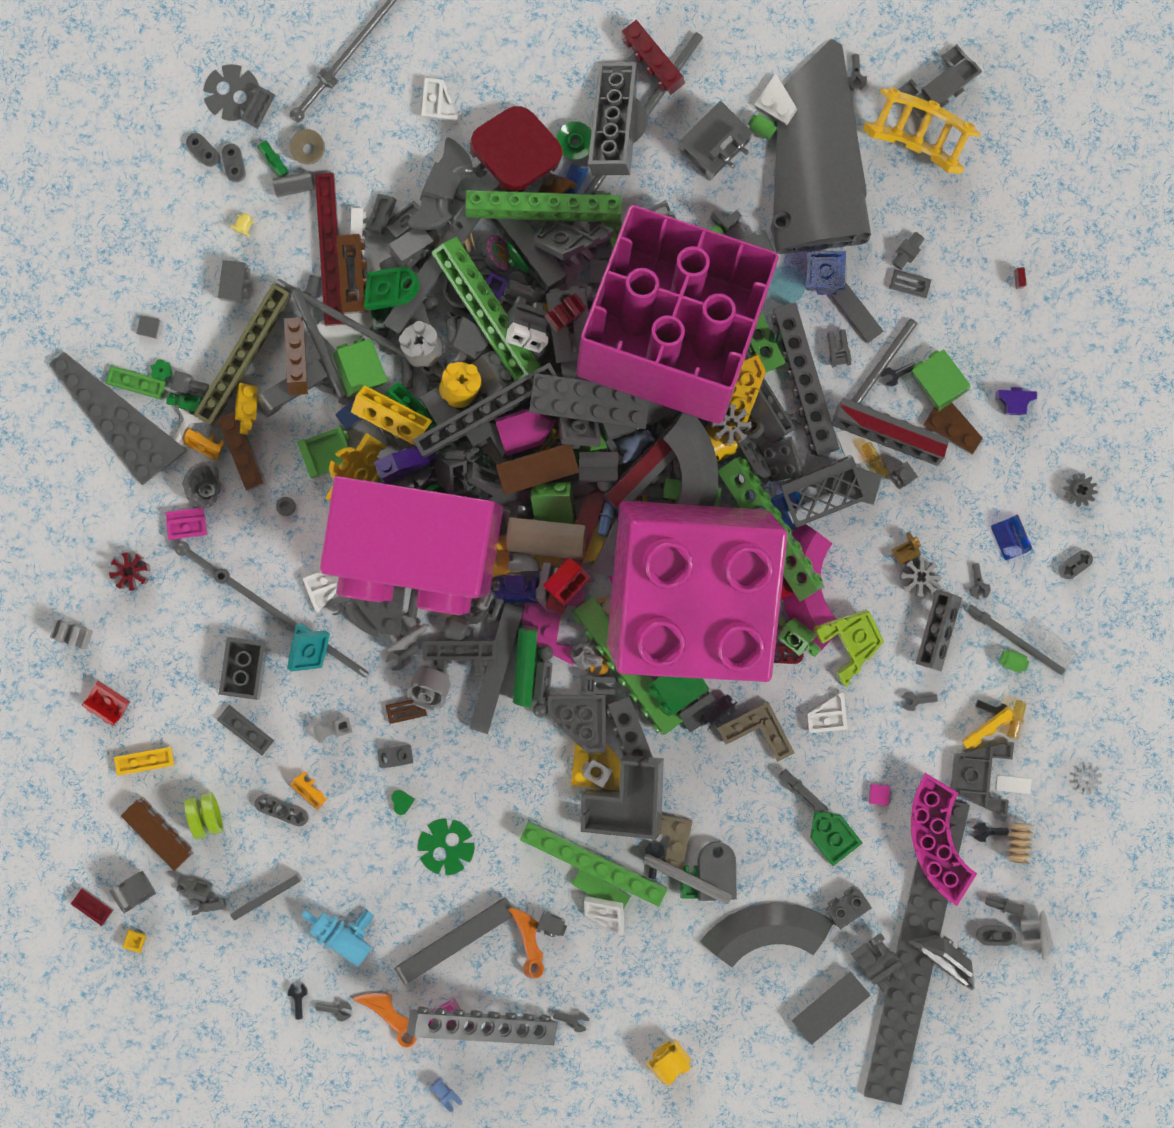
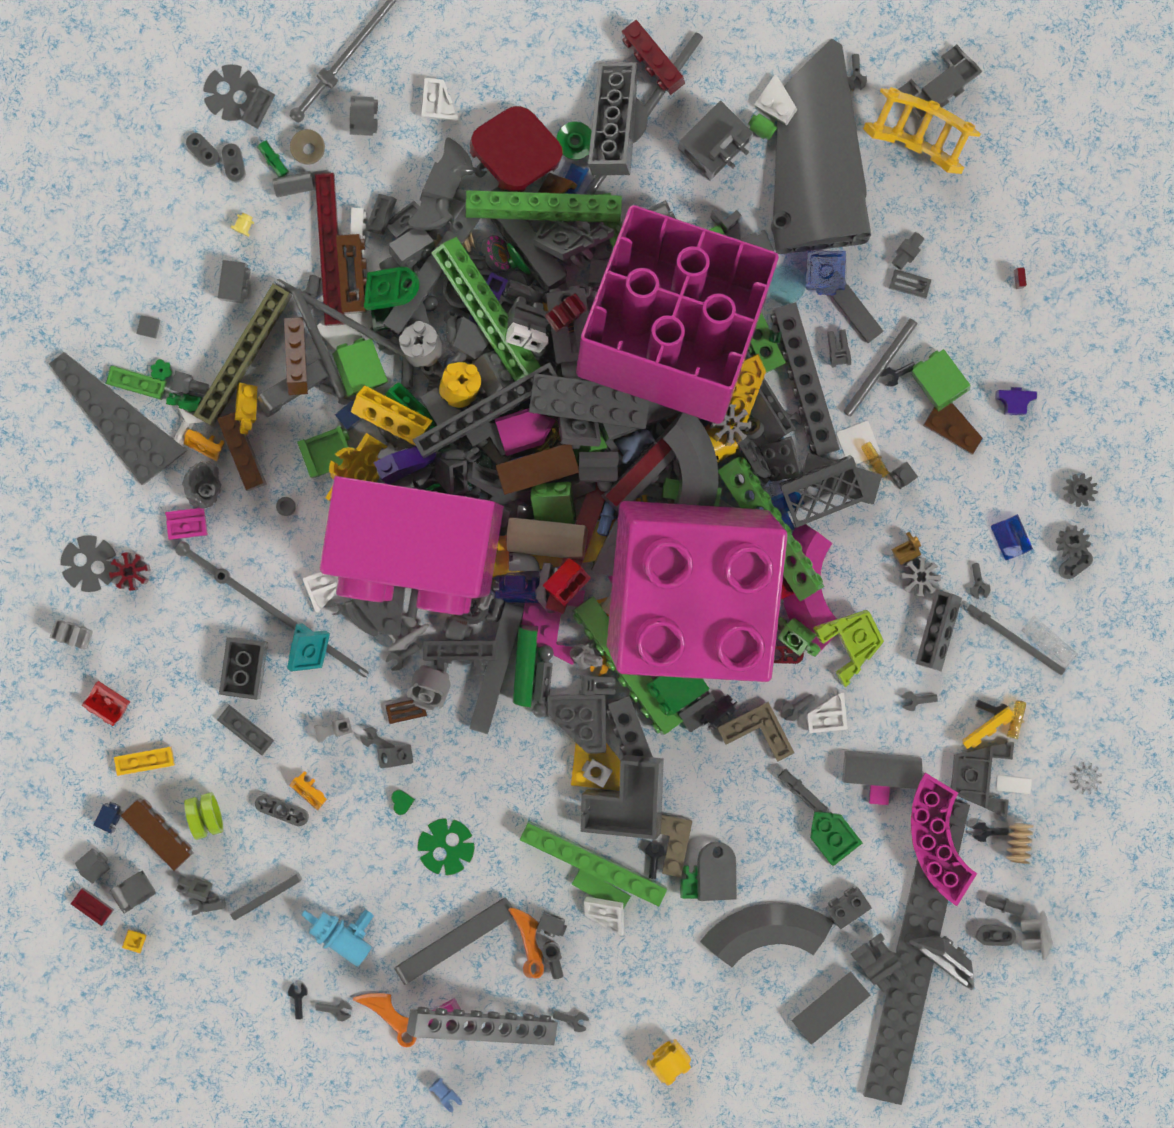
(88, 547): none -> dark grey piece
(92, 865): none -> dark grey brick
(108, 817): none -> dark blue brick
(362, 115): none -> dark grey brick
(376, 740): none -> dark grey bar
(553, 960): none -> dark grey axle
(687, 878): light grey axle -> none
(798, 706): none -> dark grey bar
(882, 769): none -> dark grey brick
(890, 431): dark grey brick -> none
(1014, 661): bright green brick -> none
(1070, 536): none -> dark grey gear

